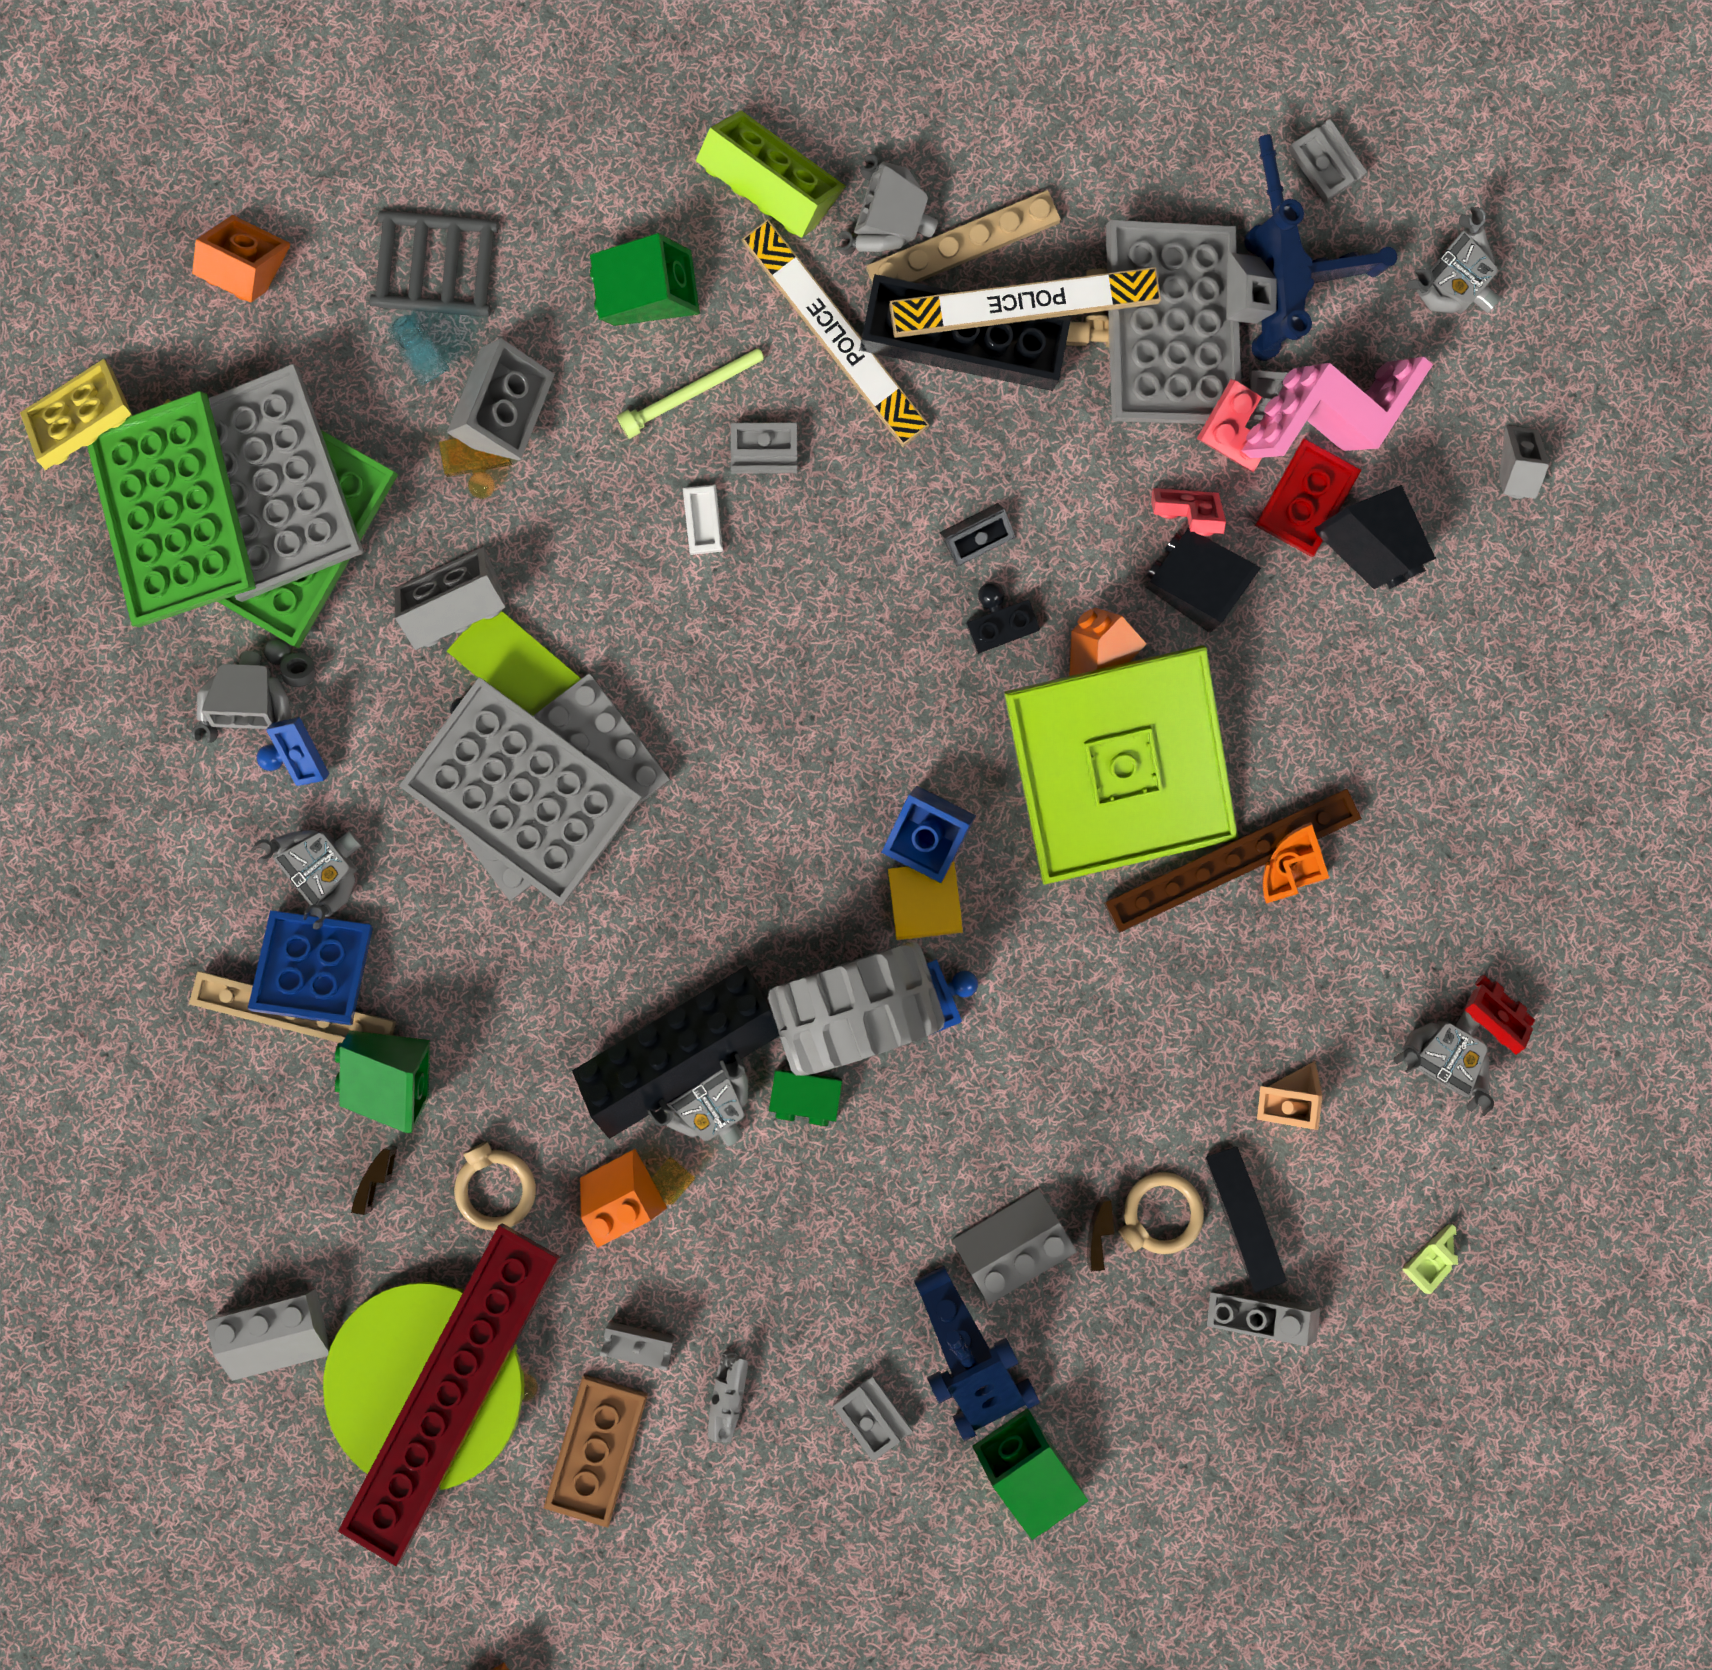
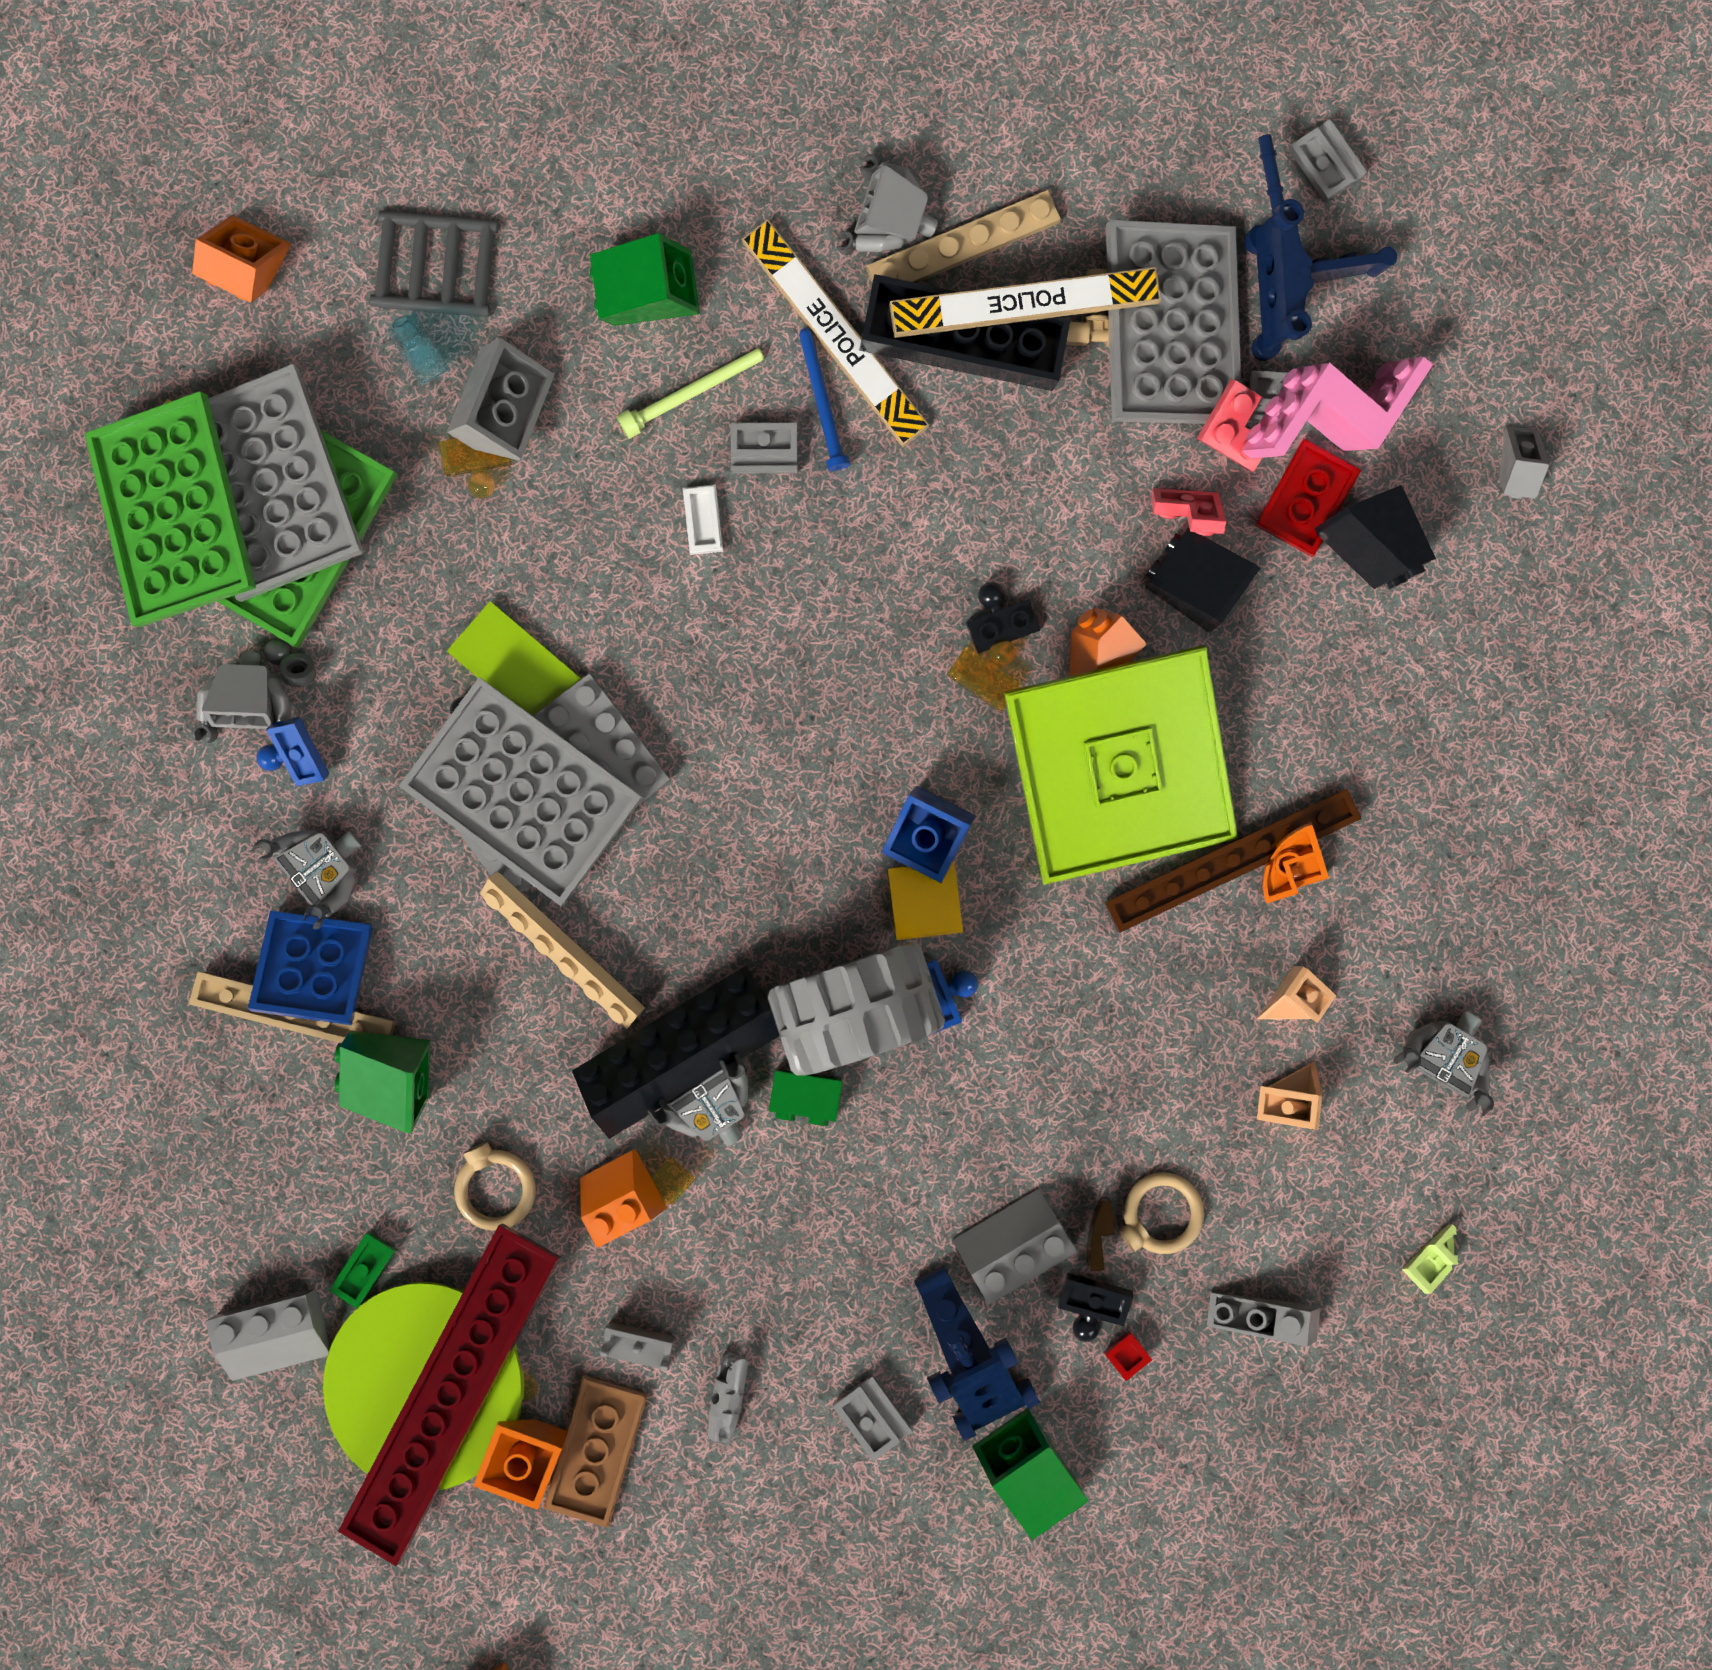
(75, 414): light yellow plate -> none
(363, 1269): none -> green plate
(378, 1172): dark brown slope -> none
(448, 599): light grey slope -> none
(521, 1460): none -> orange slope
(562, 950): none -> tan plate
(769, 173): lime slope -> none
(837, 459): none -> blue bar
(978, 534): black slope -> none
(983, 676): none -> clear yellow plate
(1093, 1301): none -> black plate
(1127, 1355): none -> red plate
(1245, 1219): black slope -> none
(1249, 289): light grey slope -> none
(1299, 997): none -> light nougat slope
(1461, 271): torso -> none
(1500, 1014): red plate -> none

